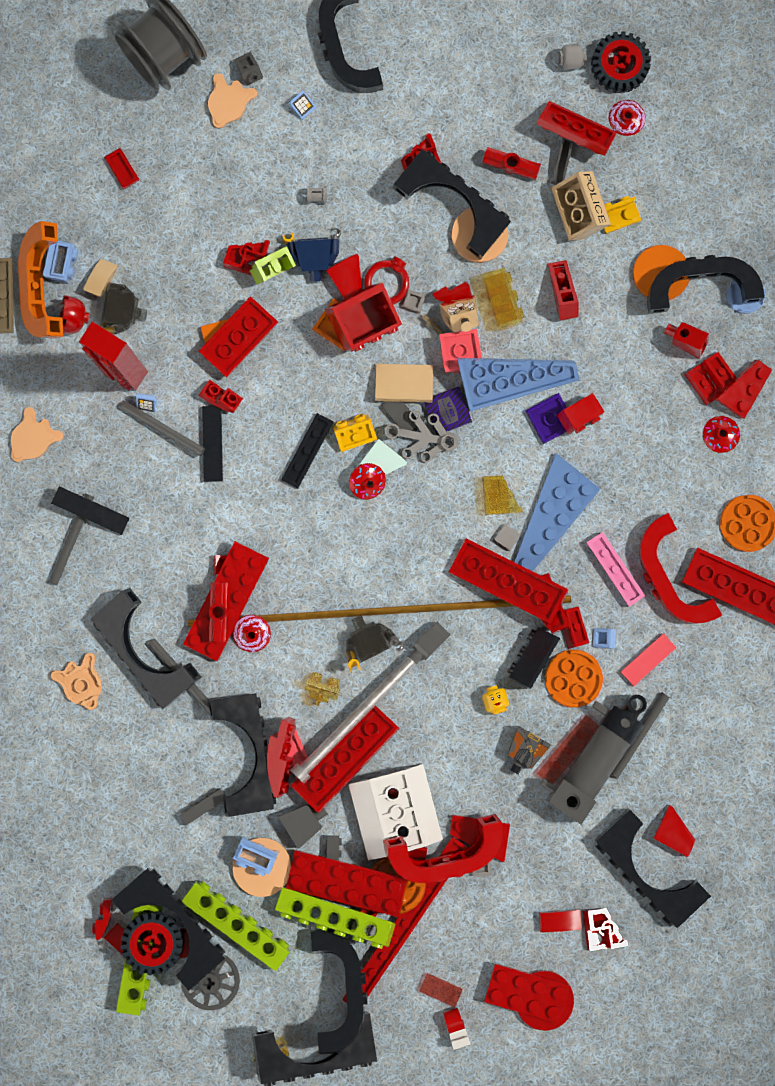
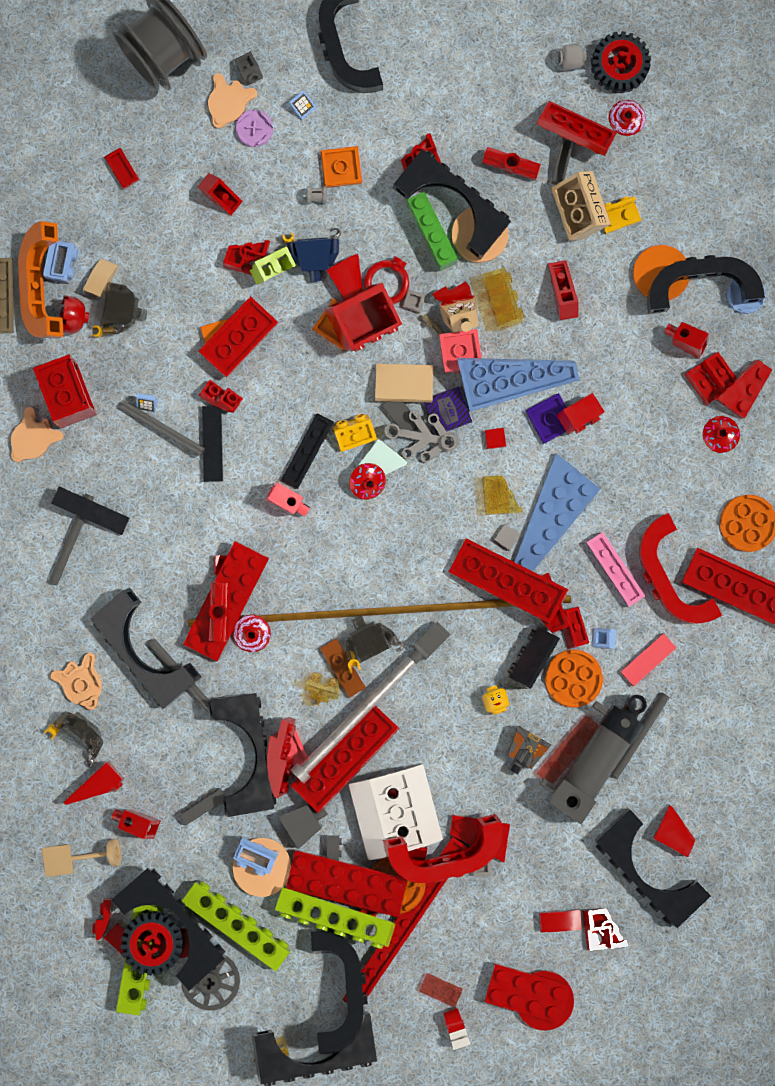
(59, 859): none -> tan piece
(64, 391): none -> red container
(80, 730): none -> clear smoke torso
(101, 782): none -> red slope
(113, 357): red brick -> none
(139, 825): none -> red torso
(219, 193): none -> red slope
(254, 128): none -> lavender tile
(278, 496): none -> coral torso
(338, 661): none -> dark orange plate
(341, 167): none -> orange tile
(432, 231): none -> bright green brick
(495, 438): none -> red tile

